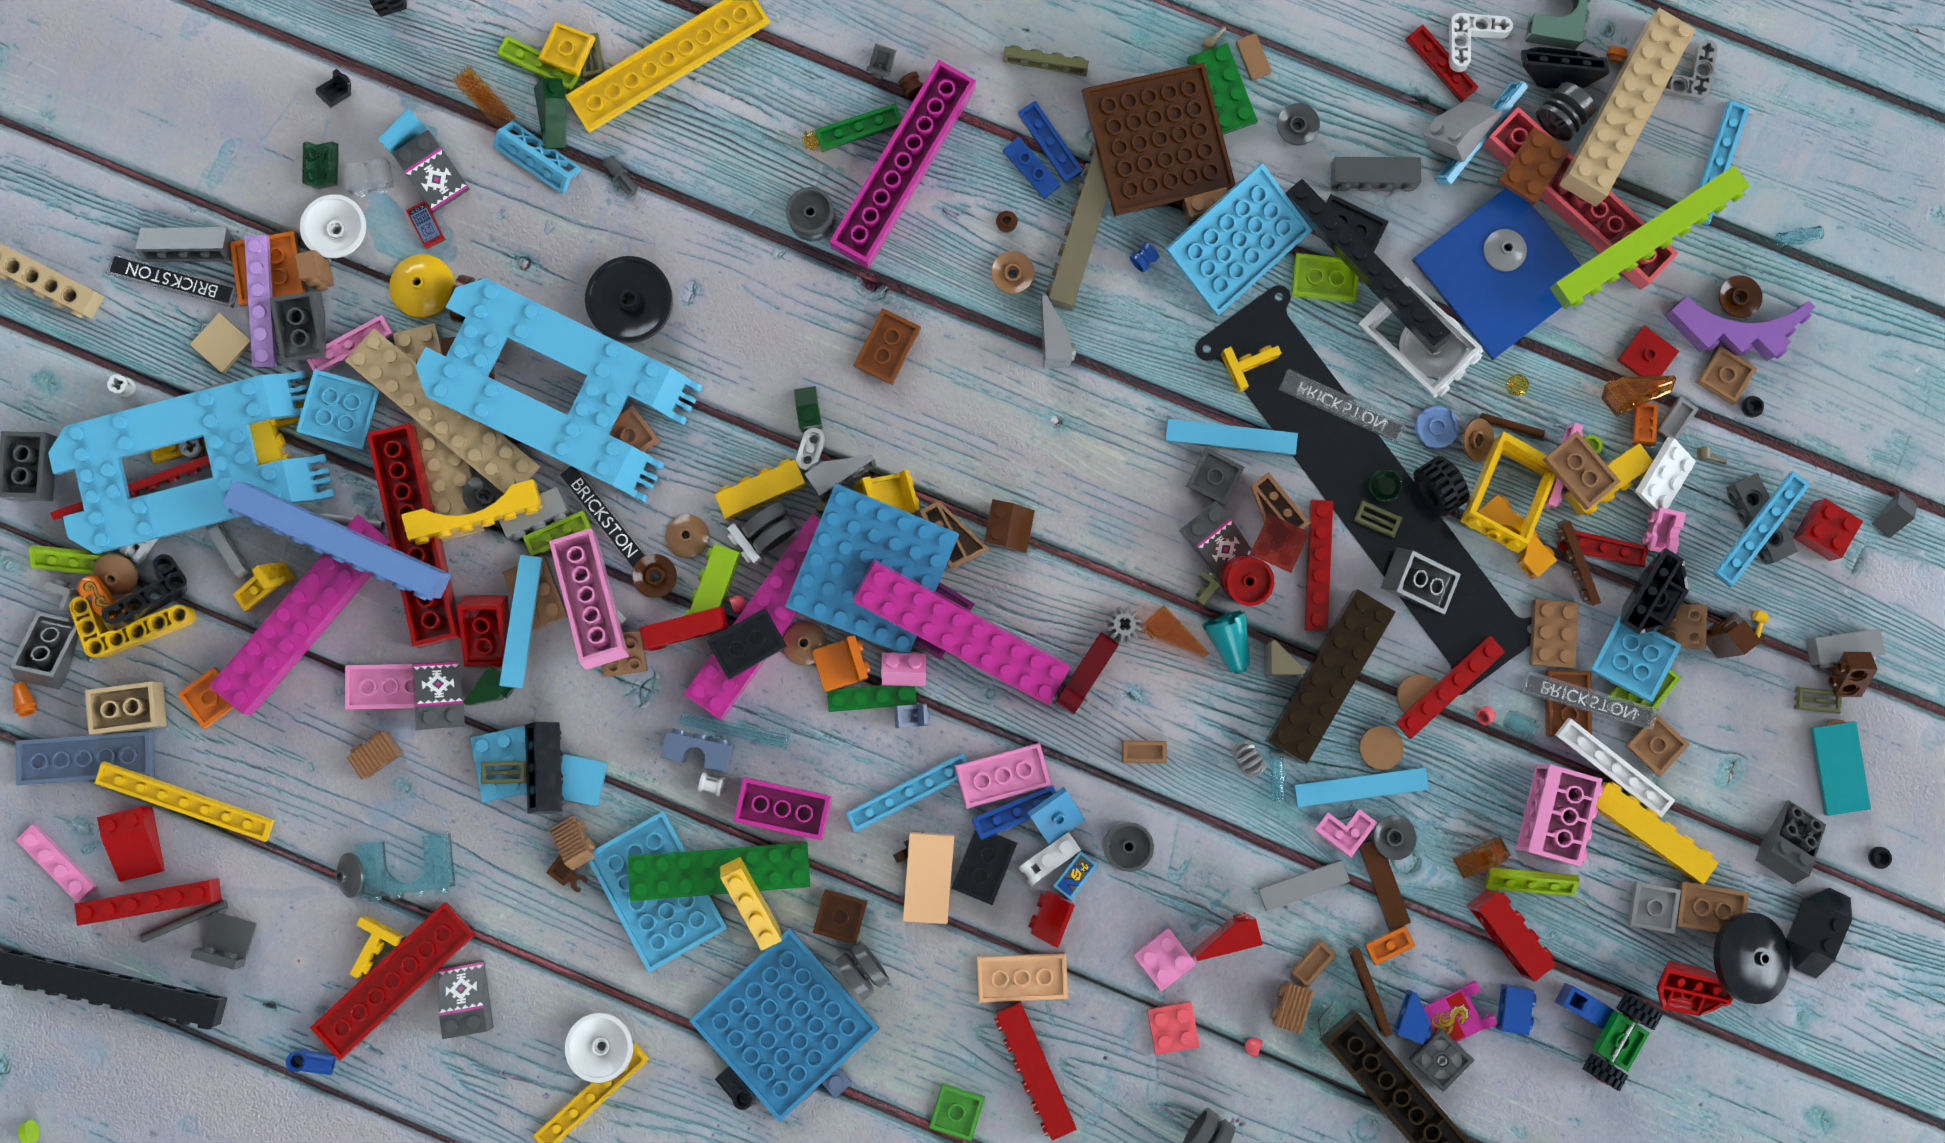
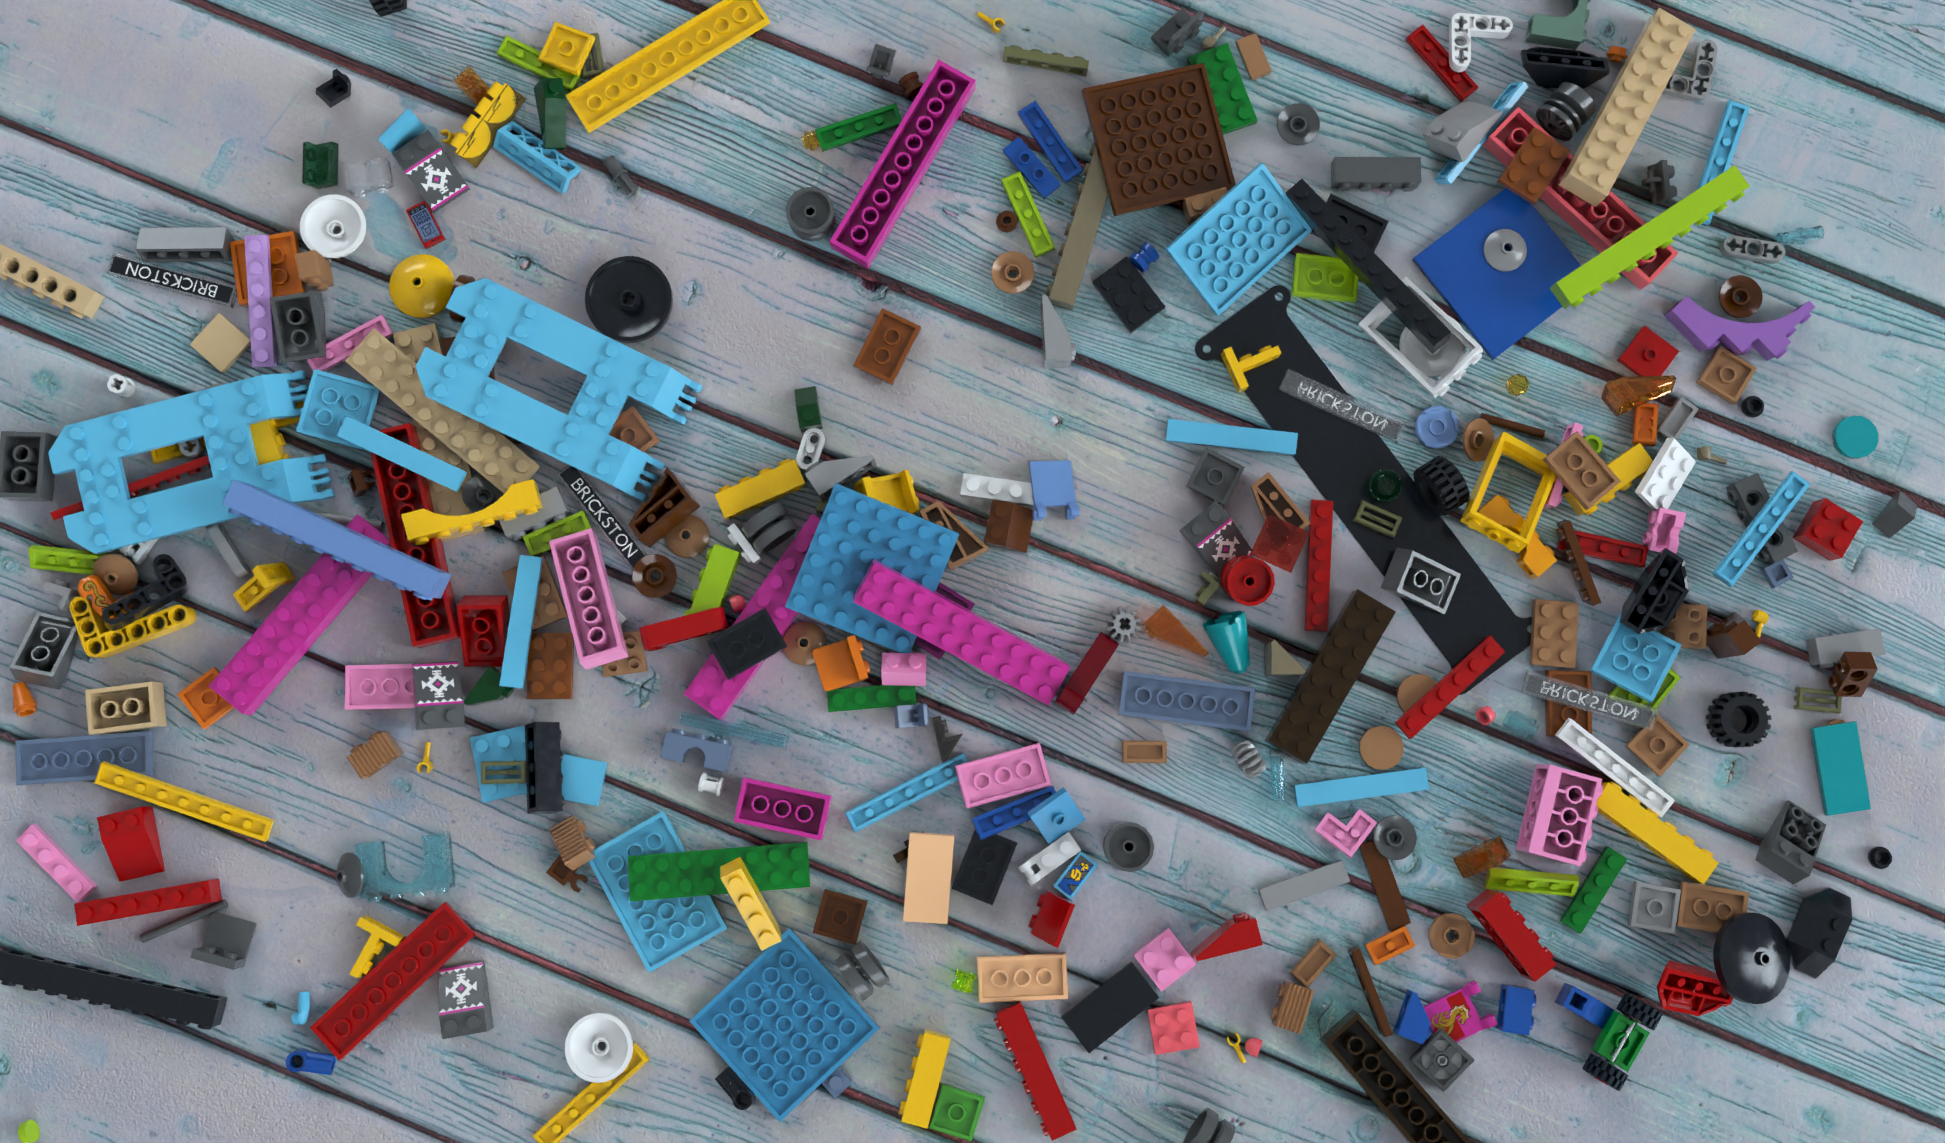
(303, 1009): none -> medium azure arm
(357, 482): none -> reddish brown tile
(401, 454): none -> medium azure tile
(426, 758): none -> yellow hand
(445, 132): none -> yellow hand
(493, 117): none -> yellow windscreen
(550, 666): none -> dark orange plate
(663, 510): none -> reddish brown wedge
(925, 1079): none -> yellow brick
(945, 744): none -> clear smoke slope
(963, 981): none -> clear neon green wheel
(991, 21): none -> yellow hand
(996, 488): none -> white plate
(1027, 214): none -> lime tile
(1052, 487): none -> medium blue flag
(1110, 1007): none -> black tile
(1128, 295): none -> black plate
(1176, 31): none -> dark grey bracket
(1186, 701): none -> sand blue plate
(1237, 1048): none -> yellow hand
(1457, 947): none -> medium nougat plate
(1593, 889): none -> green plate
(1659, 182): none -> dark grey hips
(1755, 715): none -> black tyre
(1761, 245): none -> light grey beam
(1777, 573): none -> sand blue plate
(1855, 437): none -> teal tile

